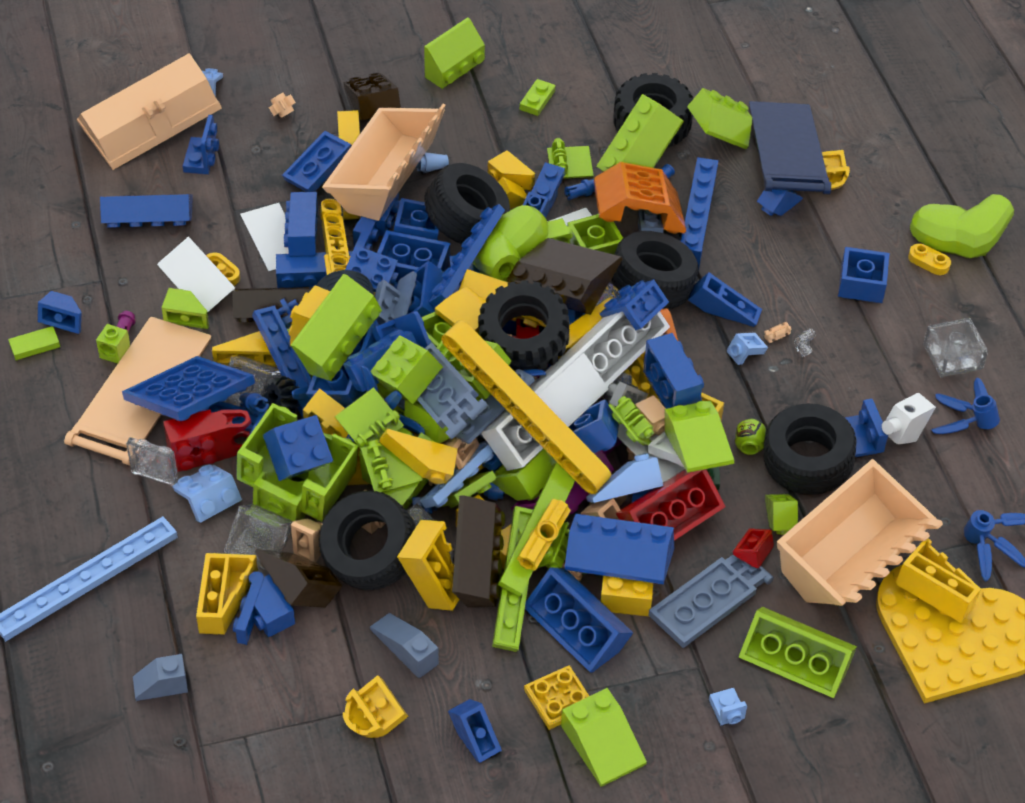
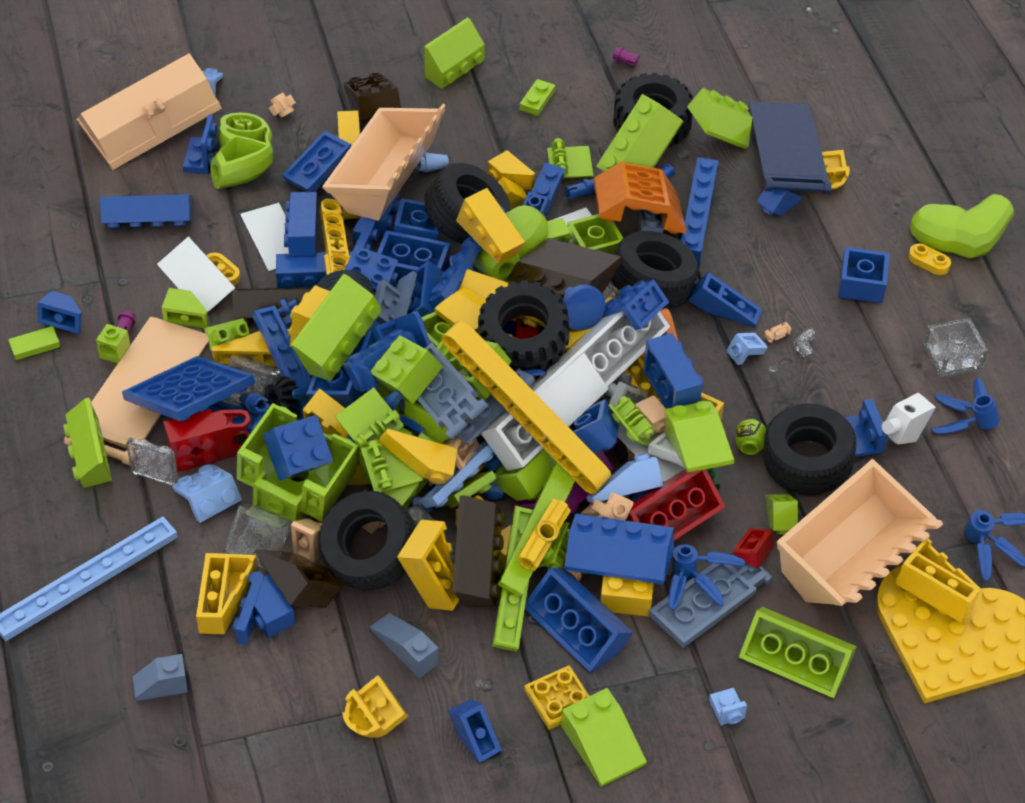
(87, 445): none -> lime slope
(226, 332): none -> lime hips
(244, 150): none -> lime piece
(490, 226): none -> yellow wedge
(584, 306): none -> blue tile
(615, 508): none -> light nougat bracket
(625, 57): none -> magenta pin
(685, 567): none -> blue plant

